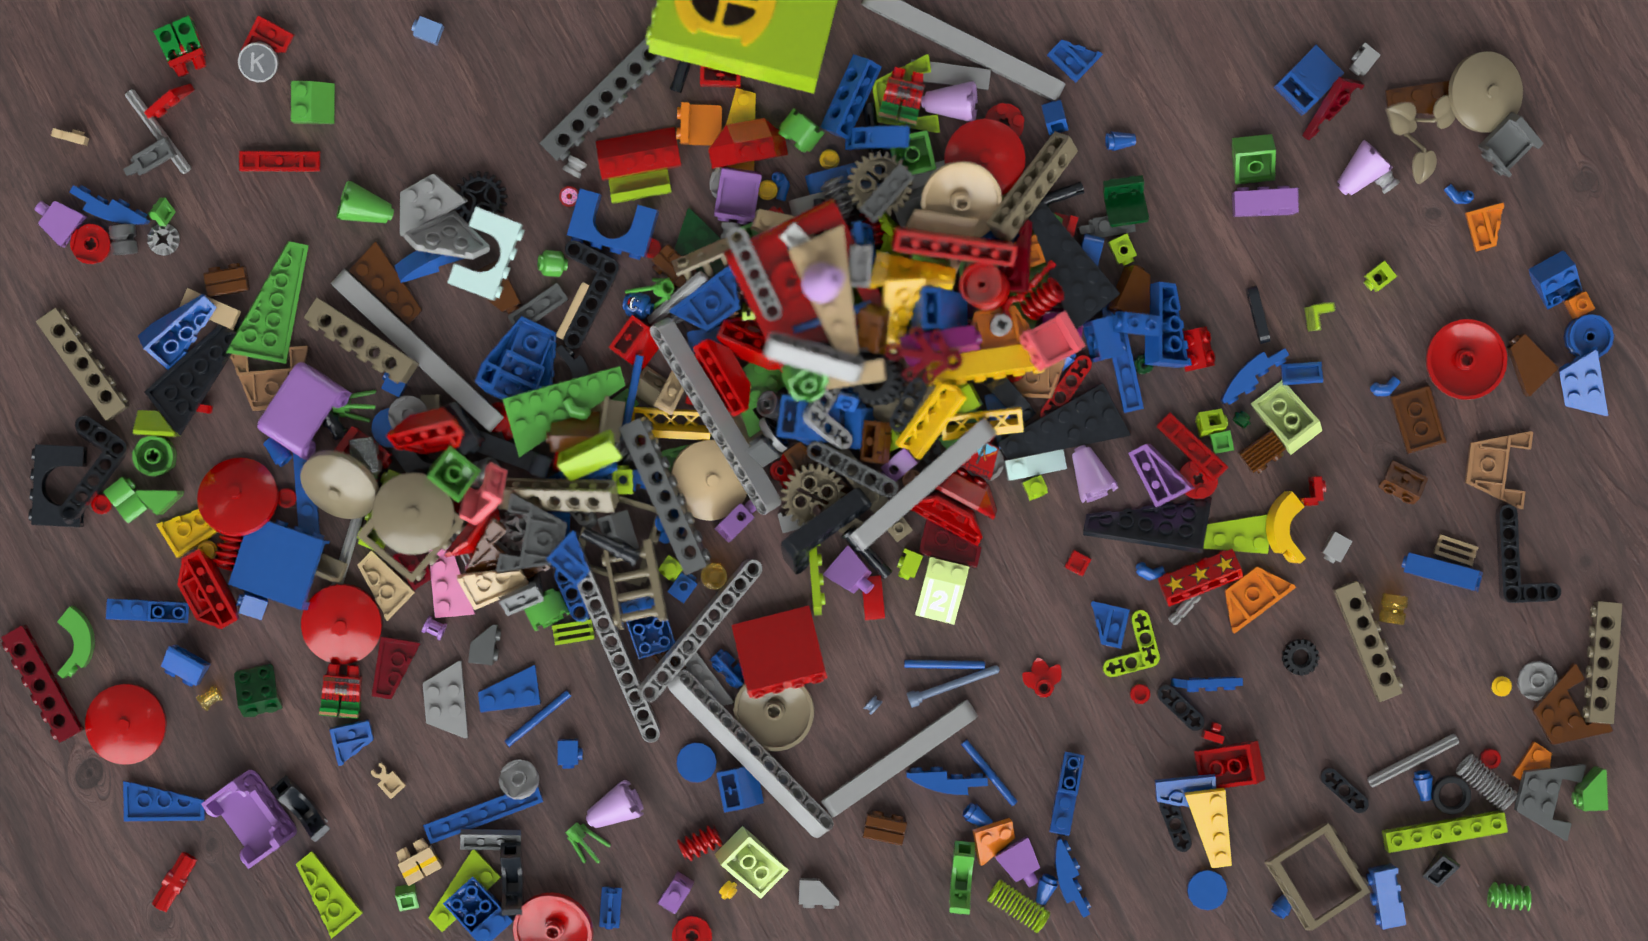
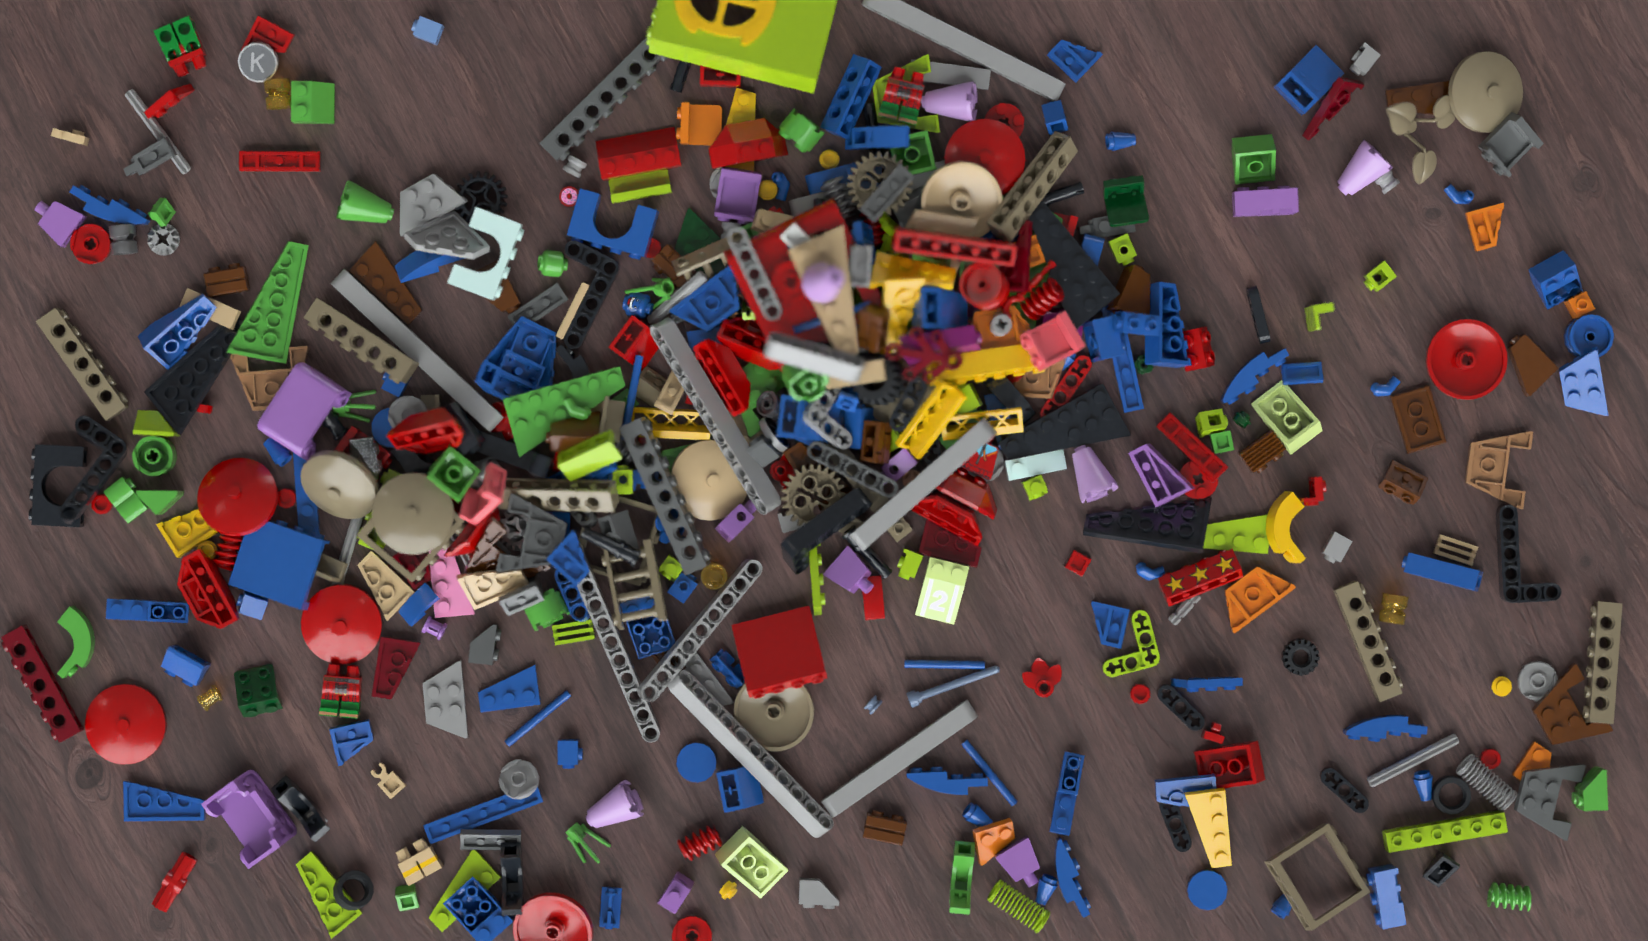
(277, 93): none -> clear yellow wheel
(363, 879): none -> black tyre
(417, 604): none -> blue slope
(1377, 728): none -> blue slope

